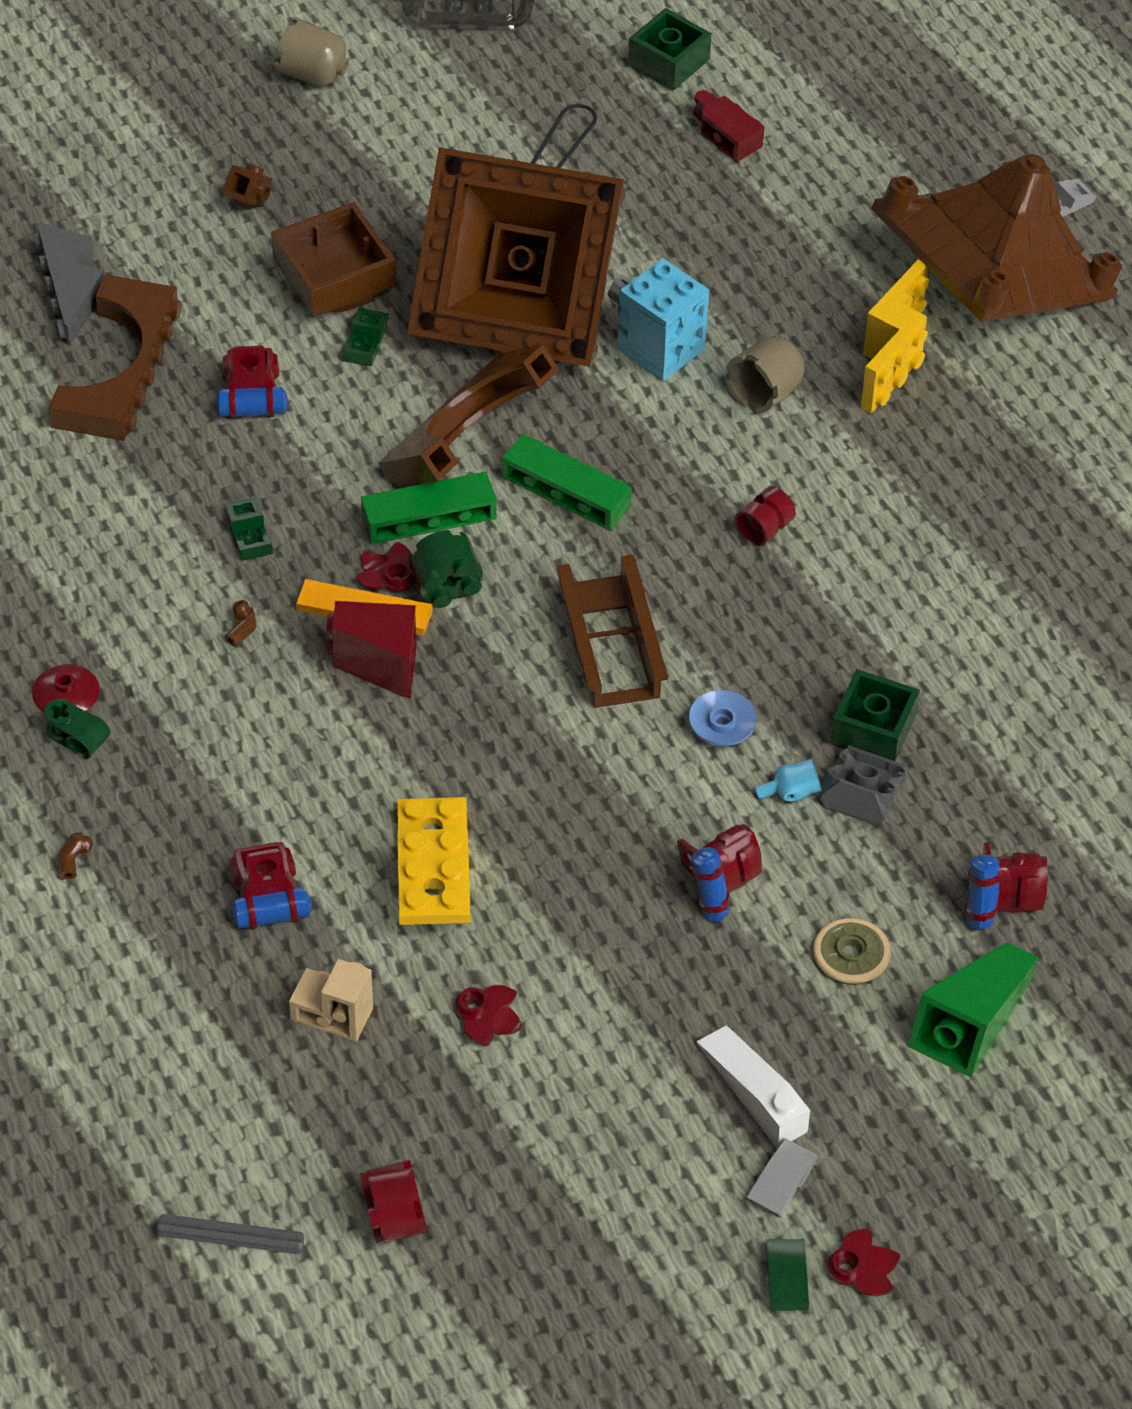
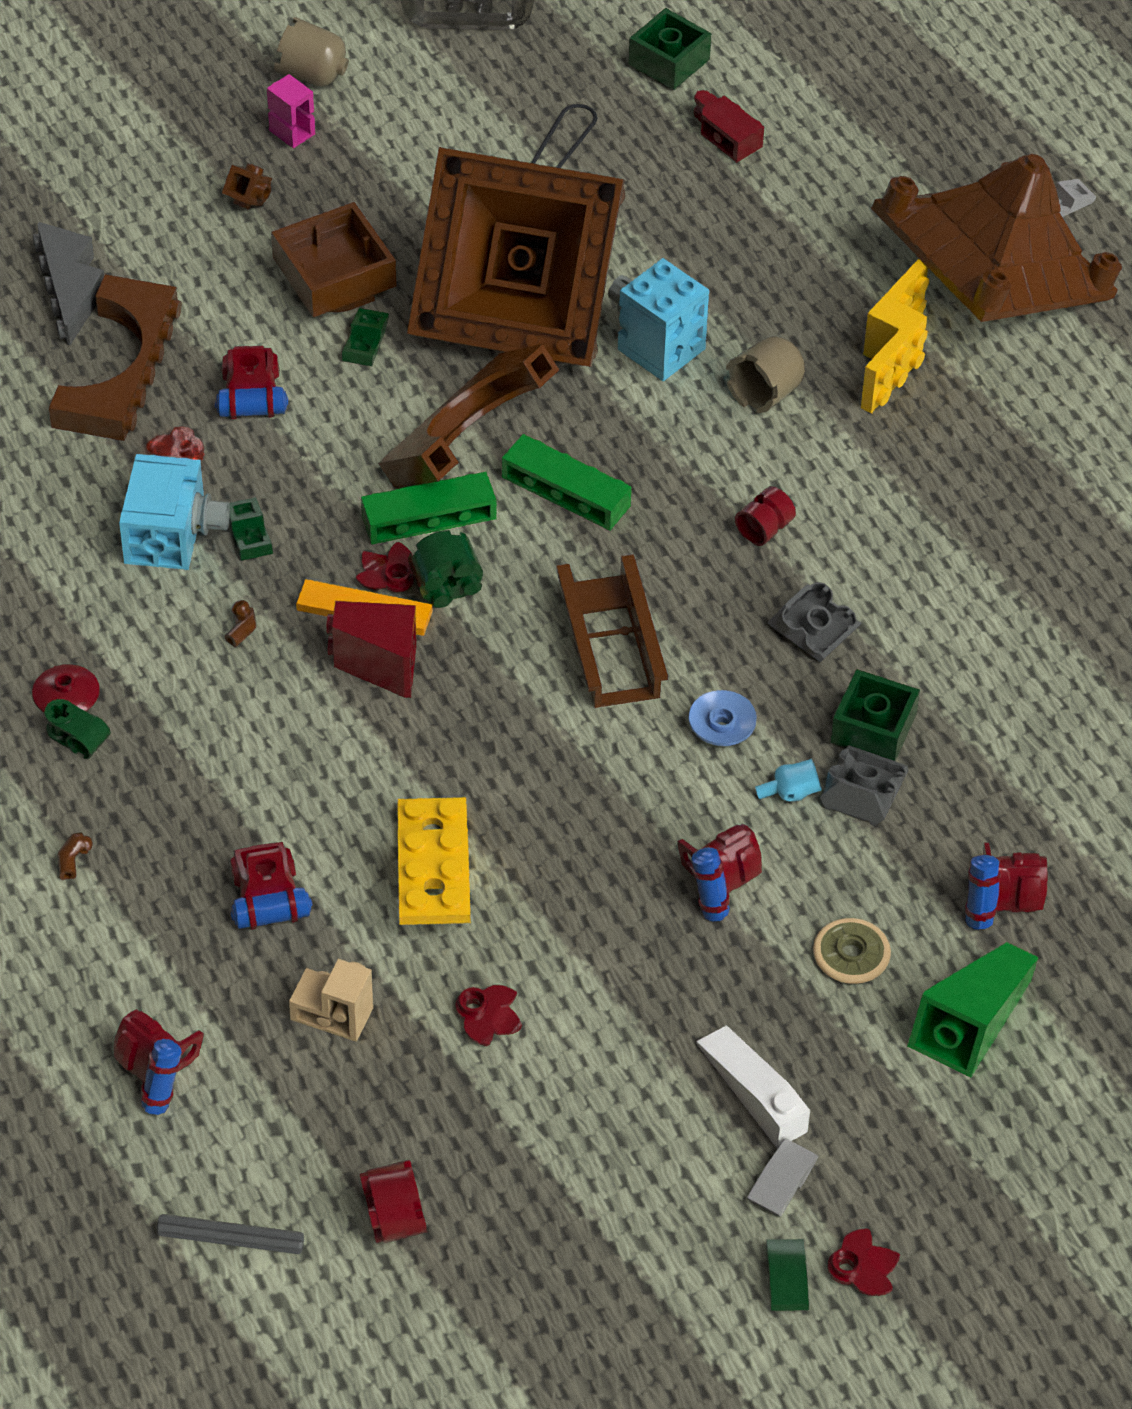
(153, 1057): none -> dark red piece
(167, 511): none -> medium azure piece
(179, 444): none -> clear red plate
(291, 111): none -> dark pink piece
(815, 621): none -> dark grey slope

